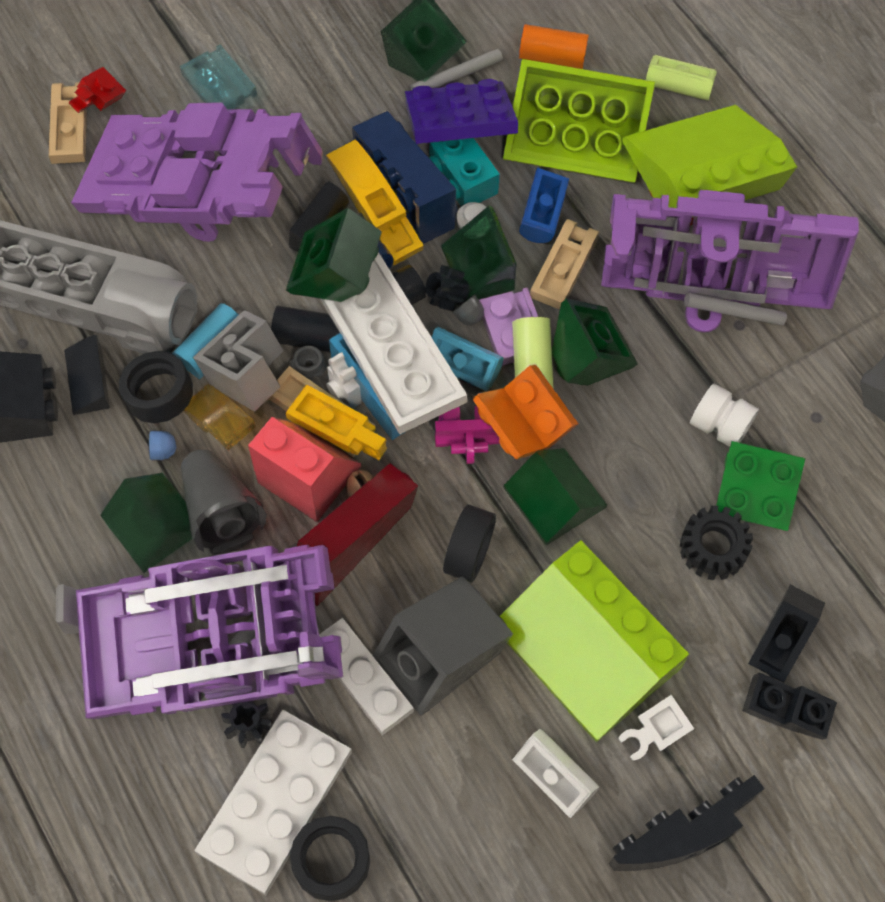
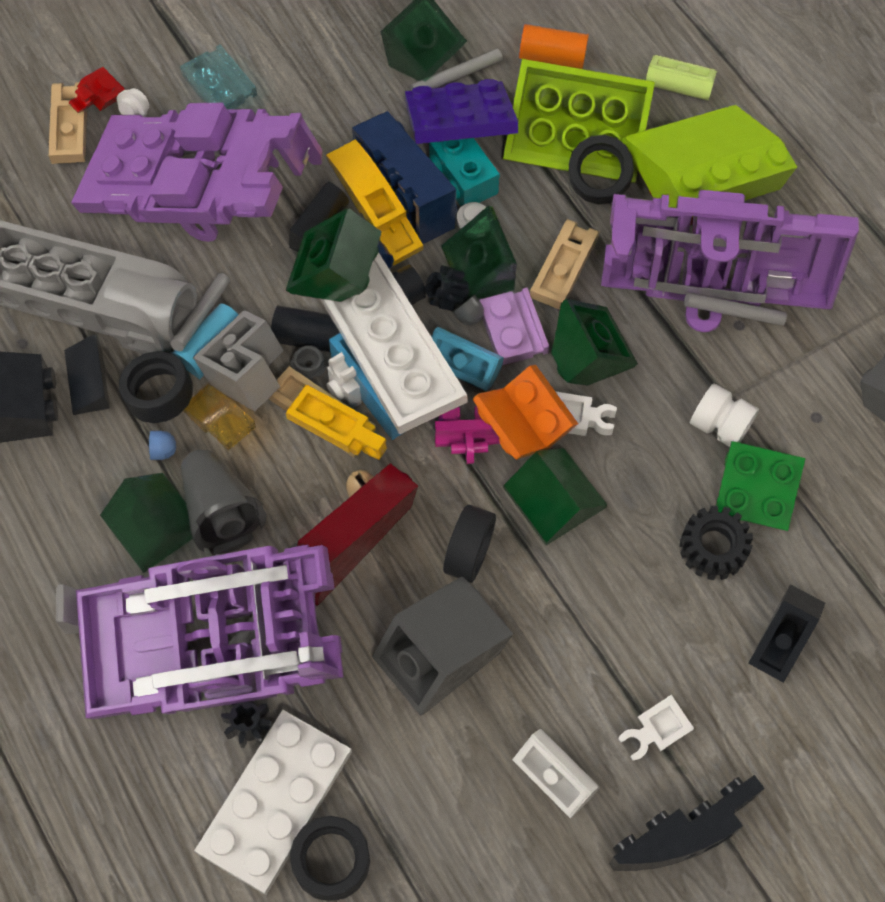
(132, 102): none -> white plate
(200, 312): none -> light grey bar
(300, 466): coral slope -> none
(368, 681): white plate -> none
(533, 345): yellowish green brick -> none
(543, 206): blue brick -> none
(588, 416): none -> white plate
(591, 641): lime slope -> none
(598, 143): none -> black tyre
(789, 707): black slope -> none

